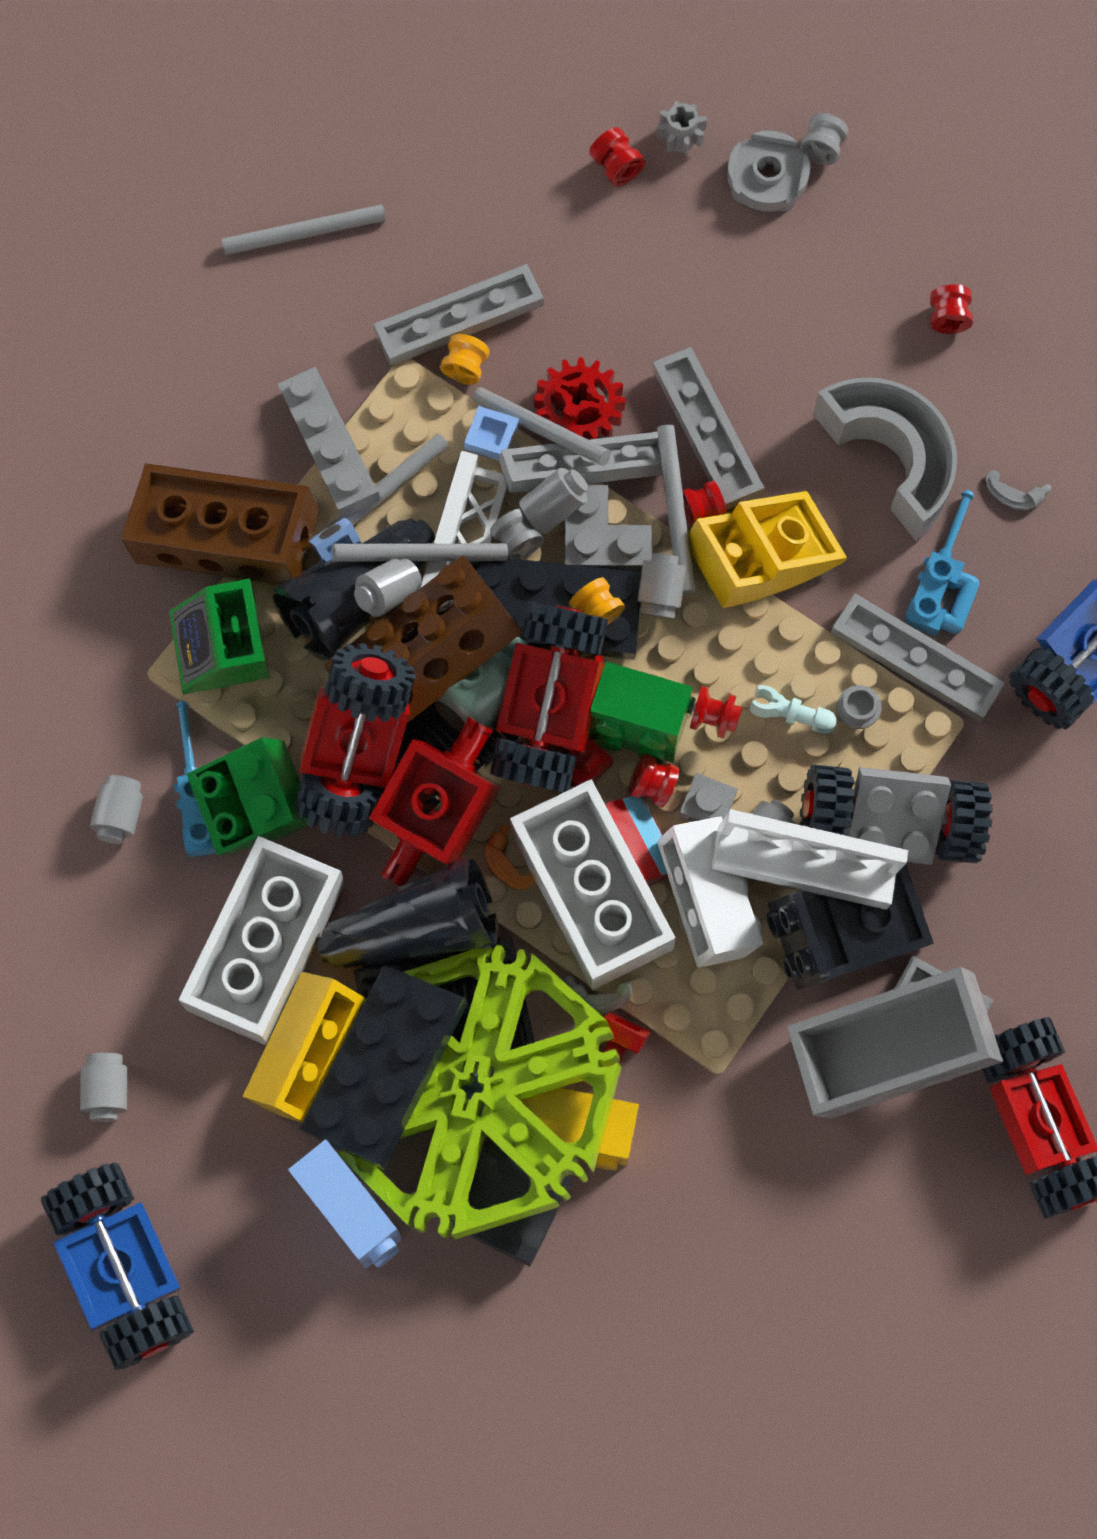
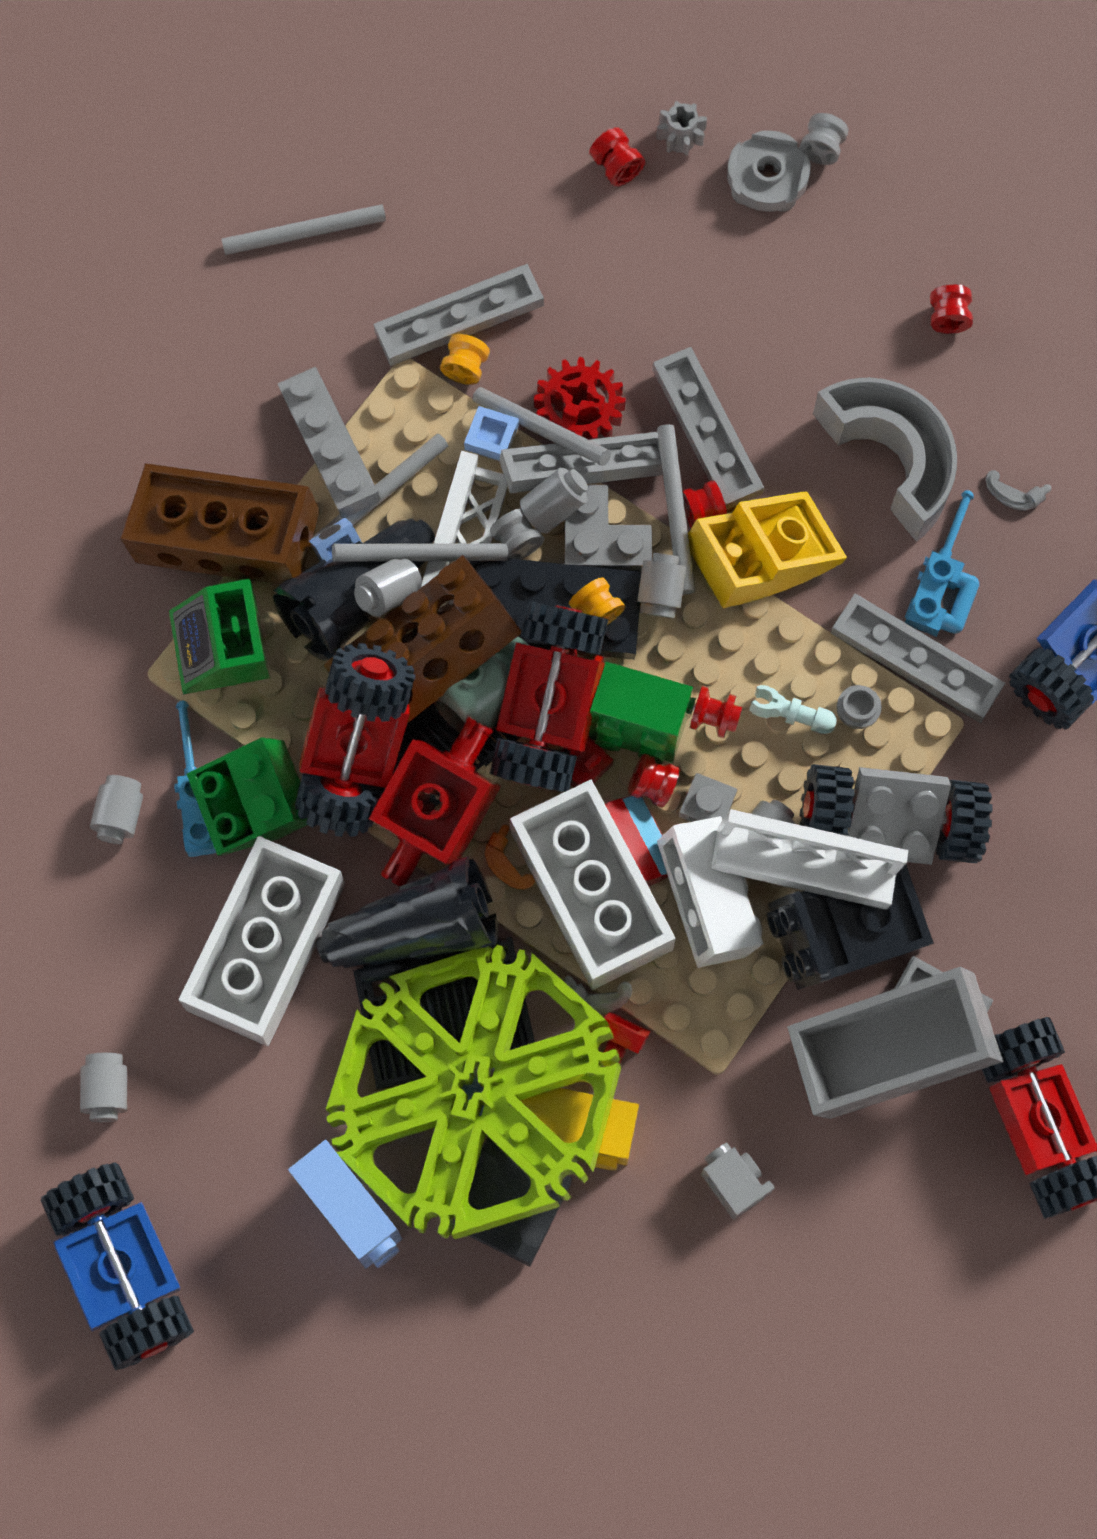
(303, 1046): yellow brick -> none
(384, 1066): black plate -> none
(735, 1180): none -> light grey brick

